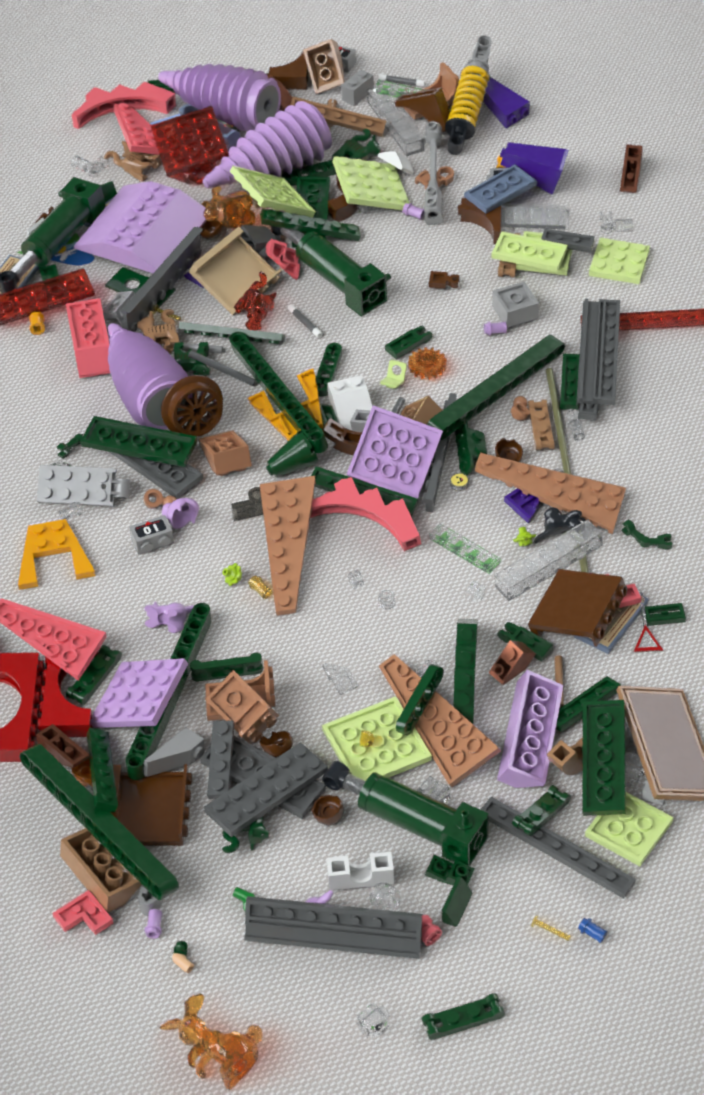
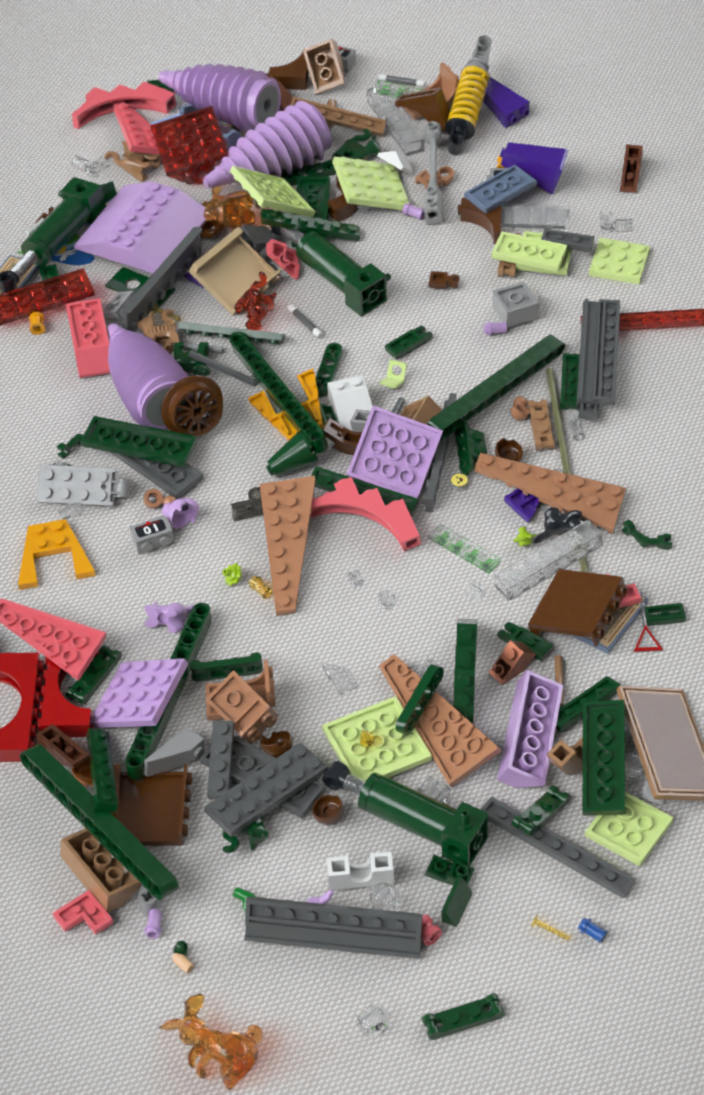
(225, 452): nougat slope -> none
(356, 87): light grey brick -> none
(427, 363): clear orange gear -> none

